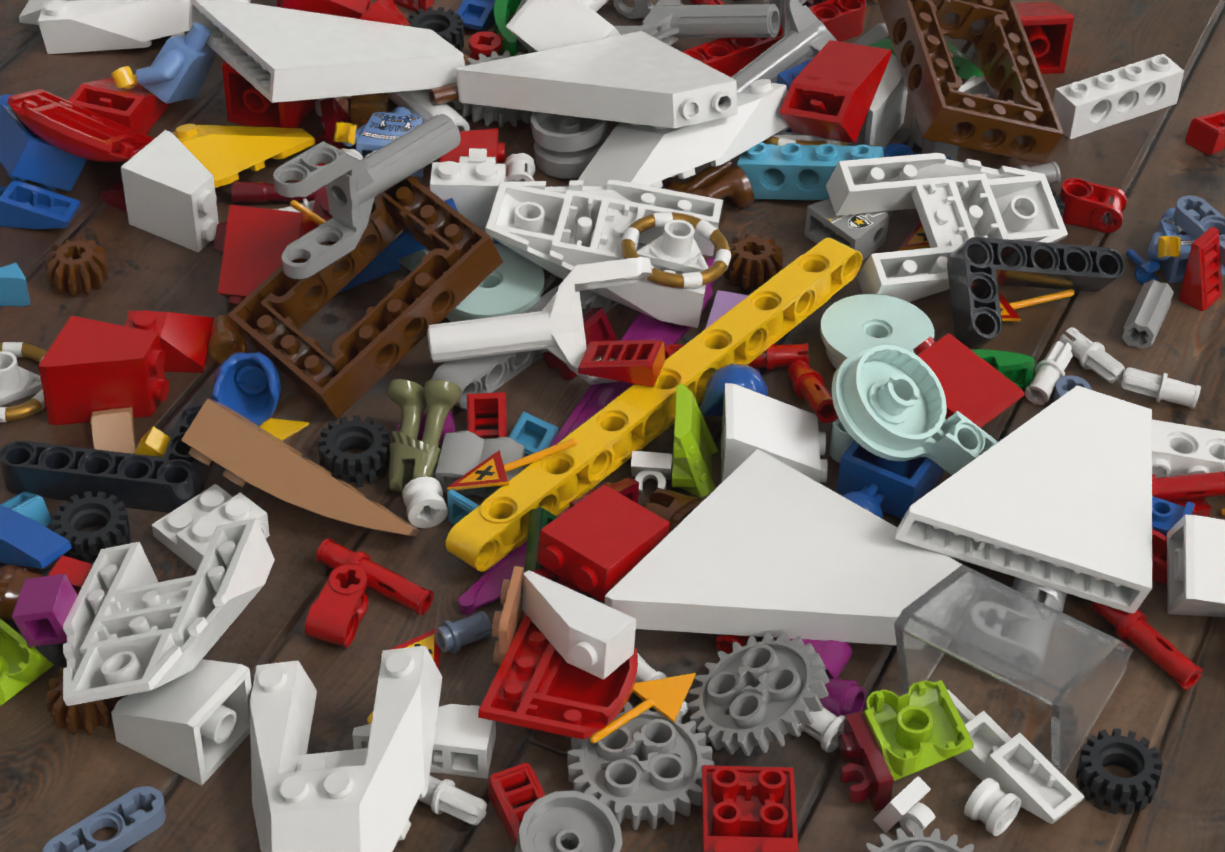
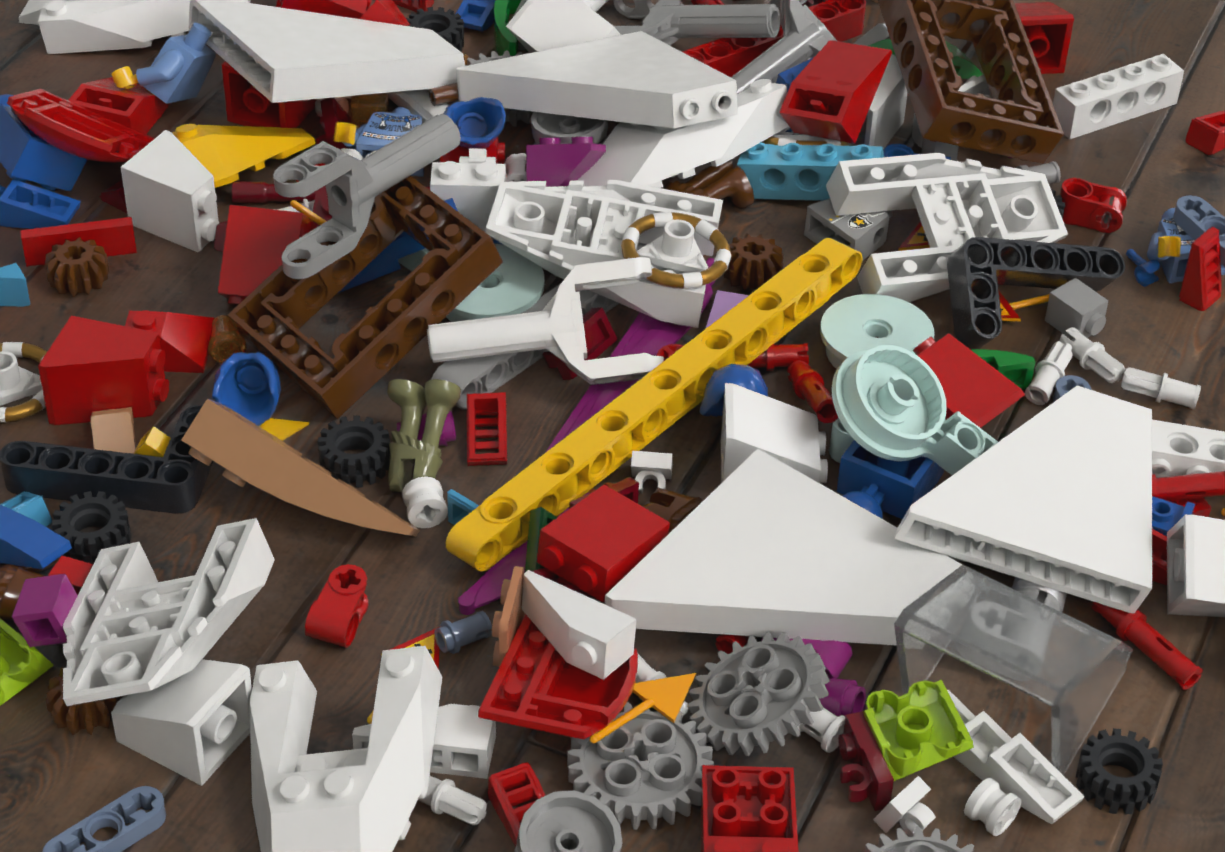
(113, 235): none -> red tile
(192, 525): white plate -> none
(378, 577): red pin -> none
(465, 451): light grey brick -> none
(478, 121): none -> blue hair
(484, 43): red wheel -> none
(493, 471): light orange piece -> none
(533, 433): dark azure slope -> none
(561, 162): none -> magenta slope
(634, 361): red slope -> none
(691, 447): lime slope -> none
(1076, 307): none -> light grey brick
(1147, 314): light grey axle -> none

